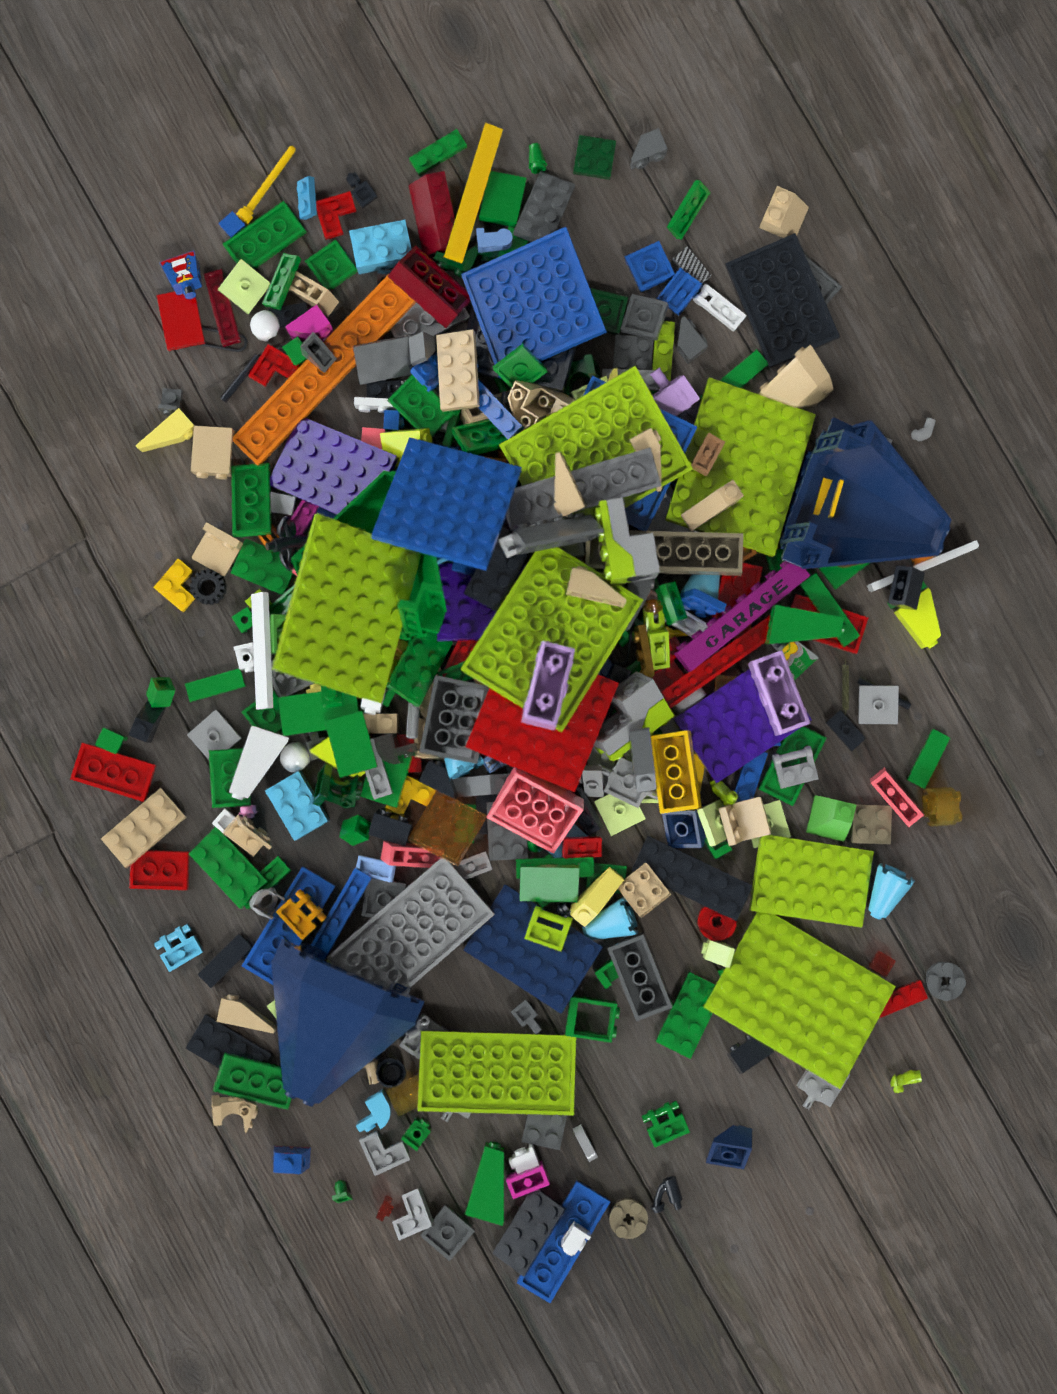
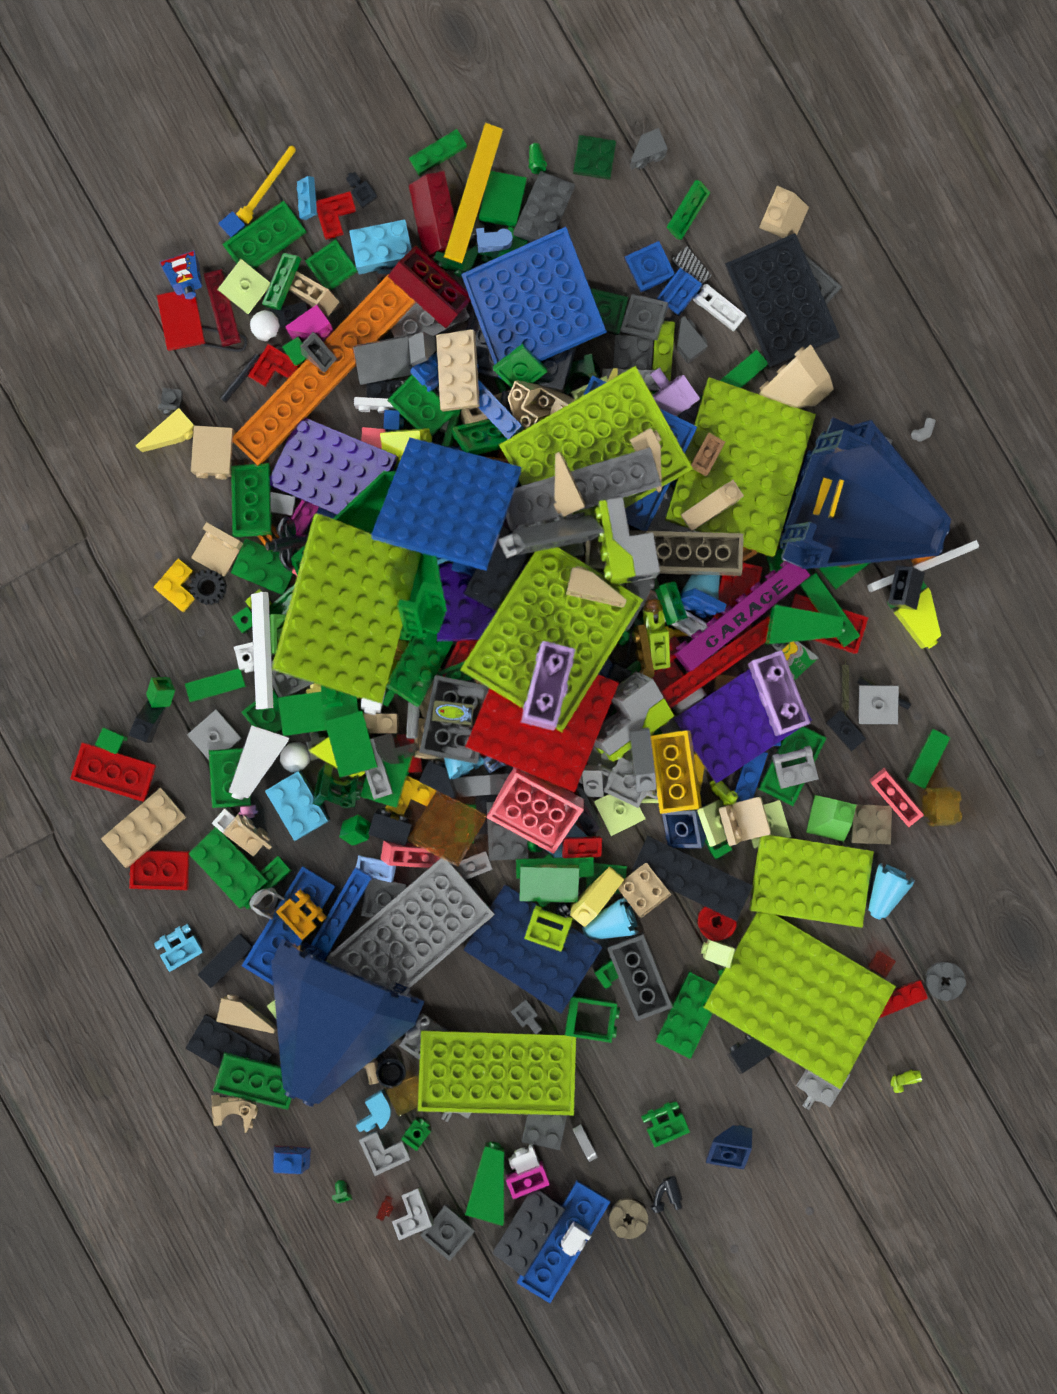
(452, 712): none -> tile

